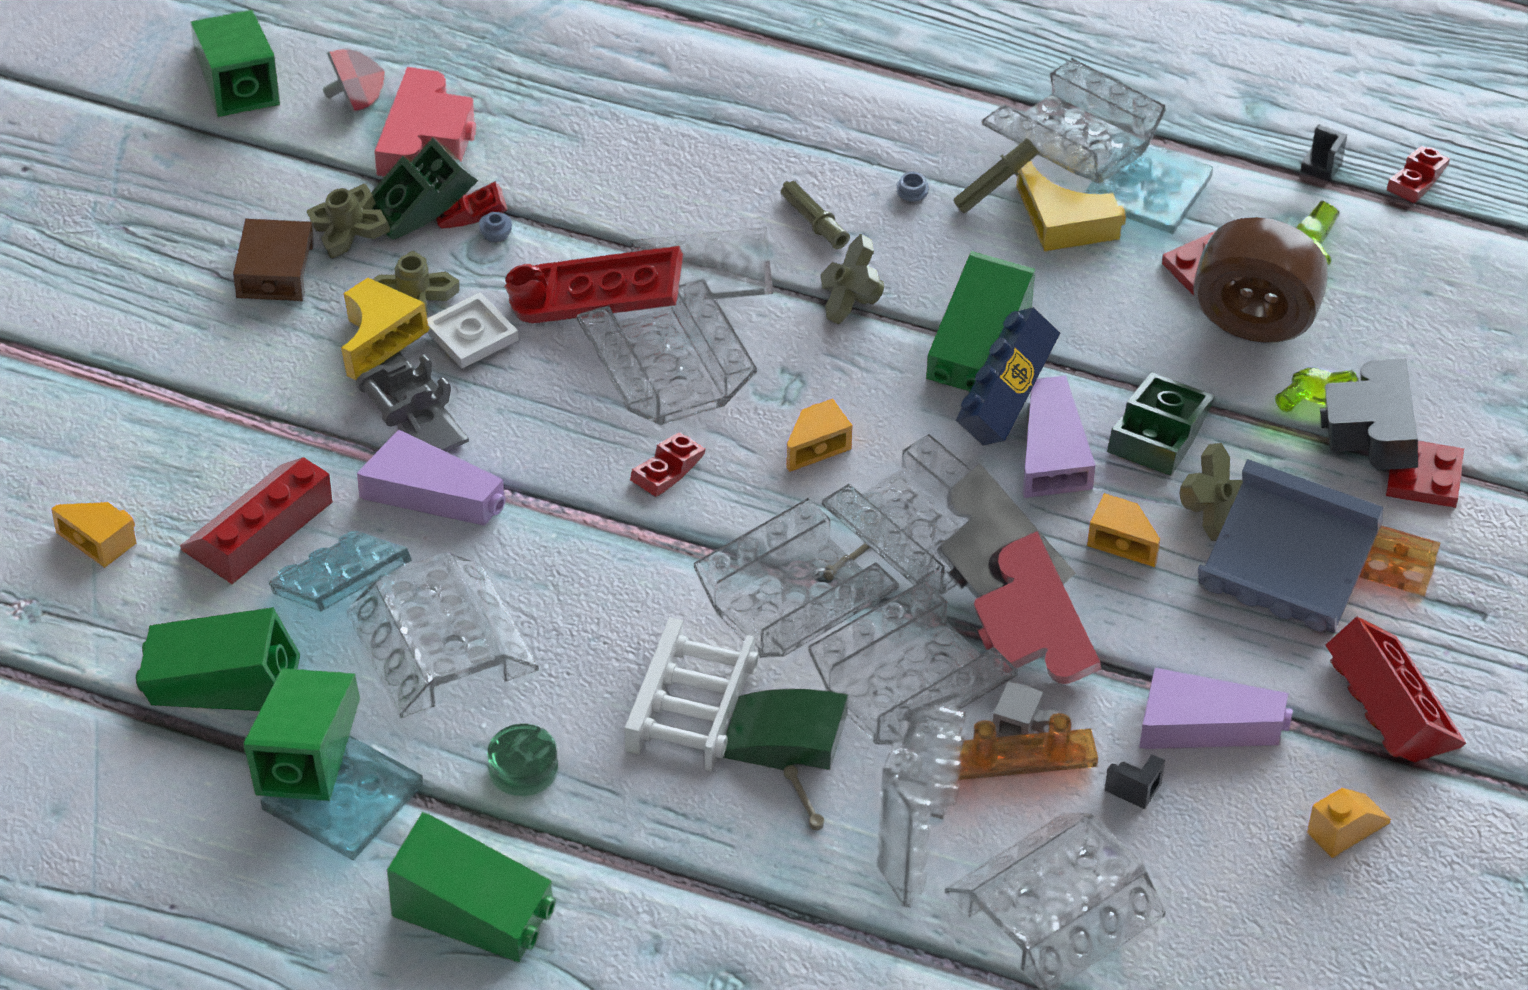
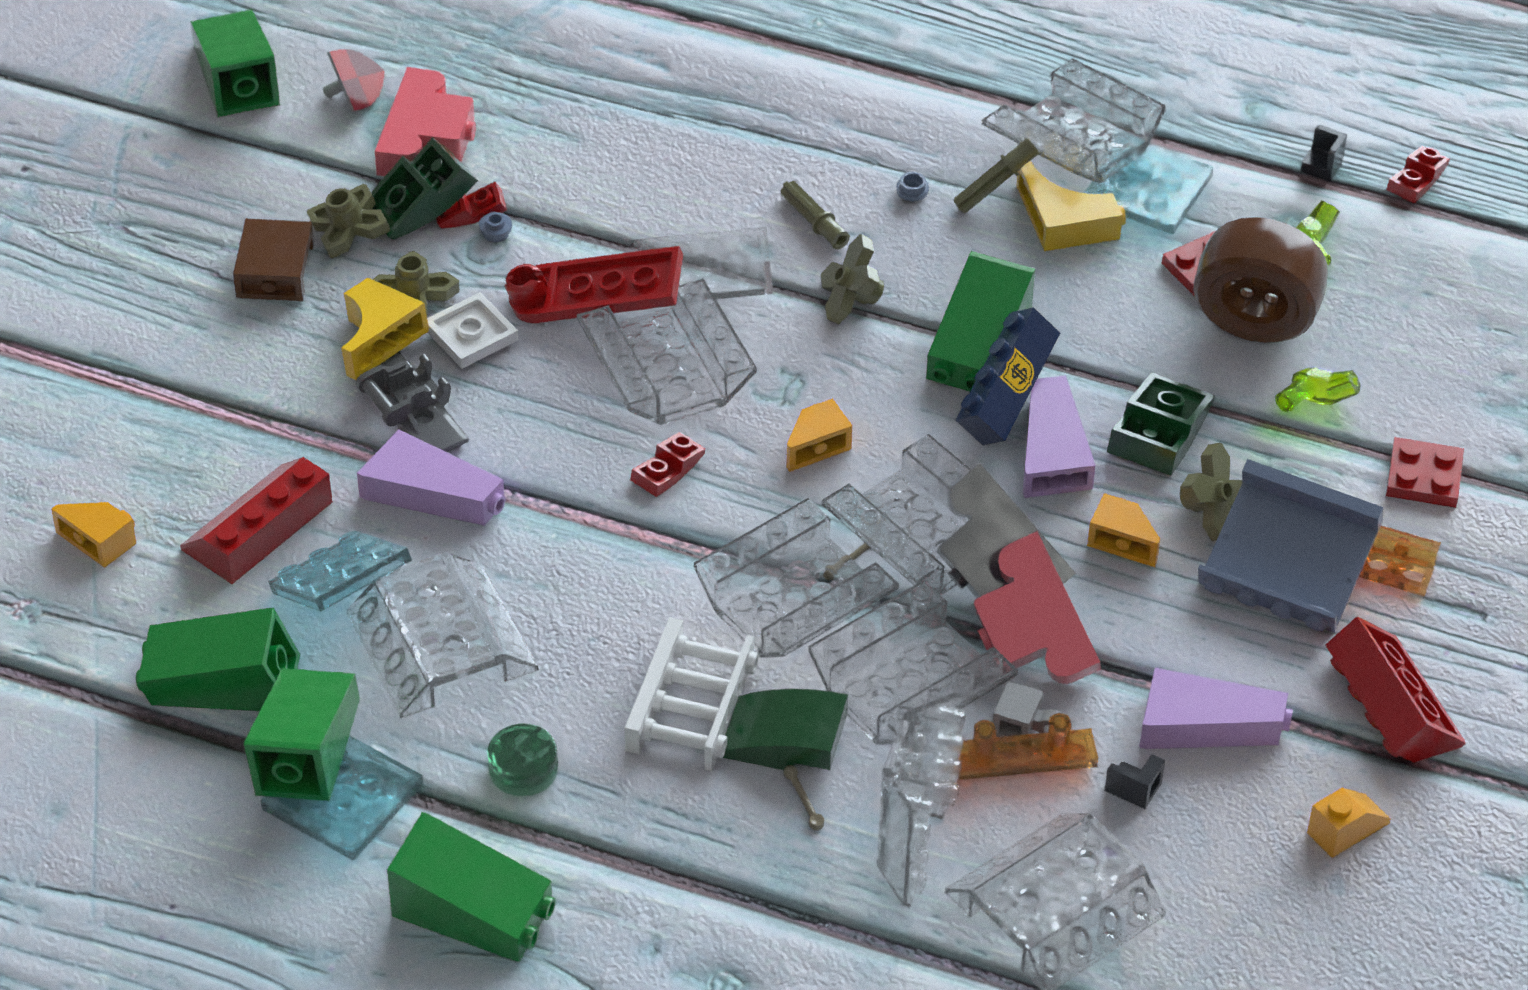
(1374, 415): brick -> none

